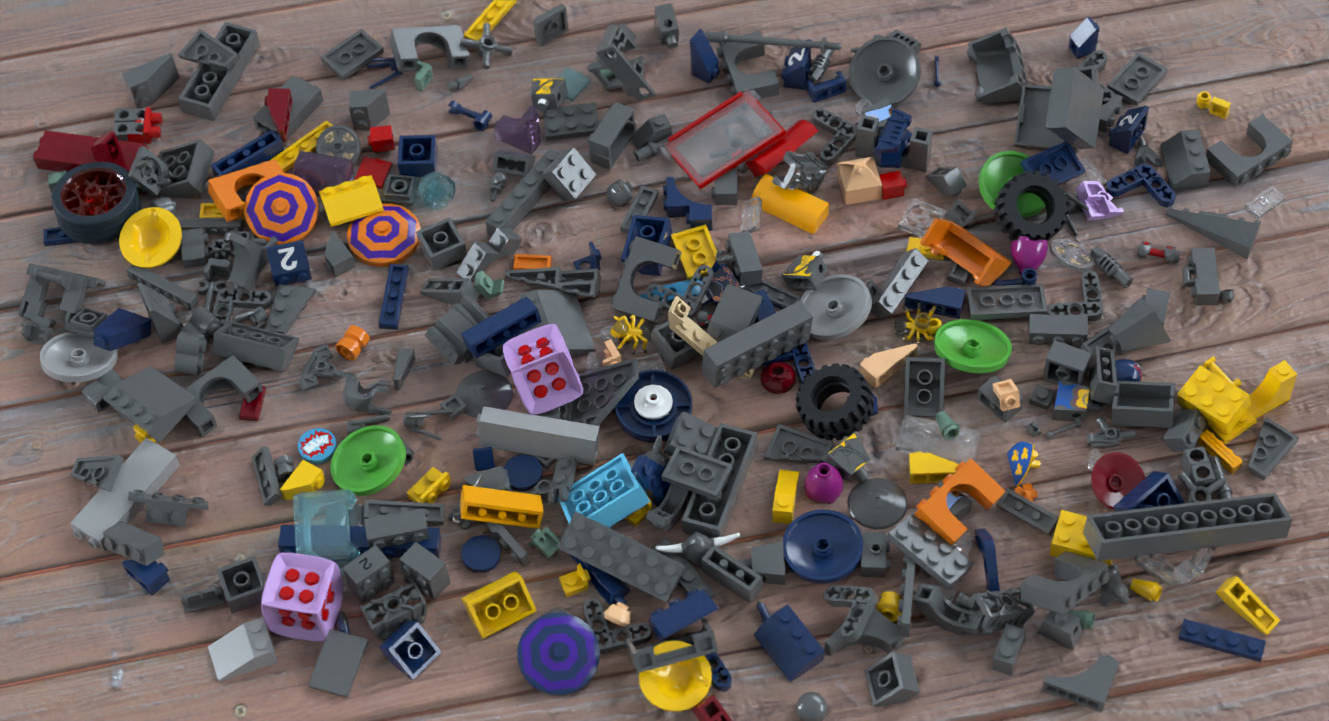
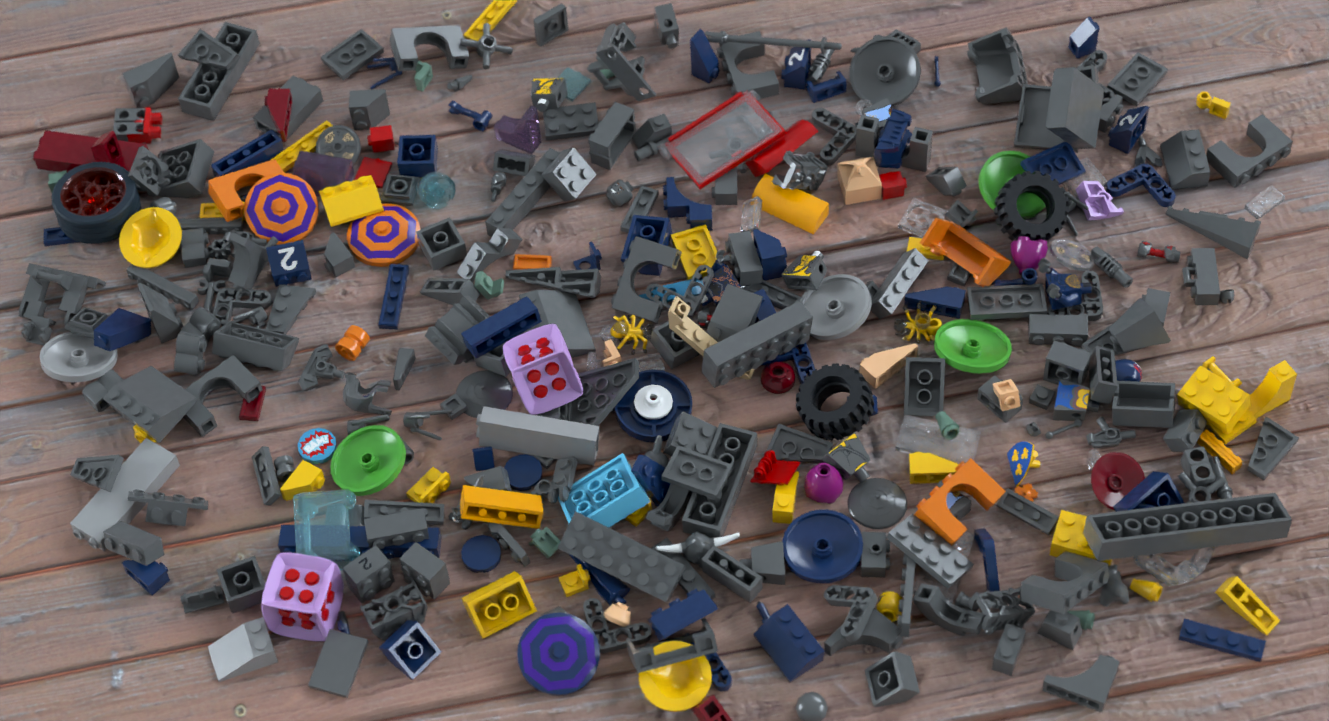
(771, 255): none -> dark blue slope
(773, 470): none -> red hinge
(1062, 289): none -> dark blue torso

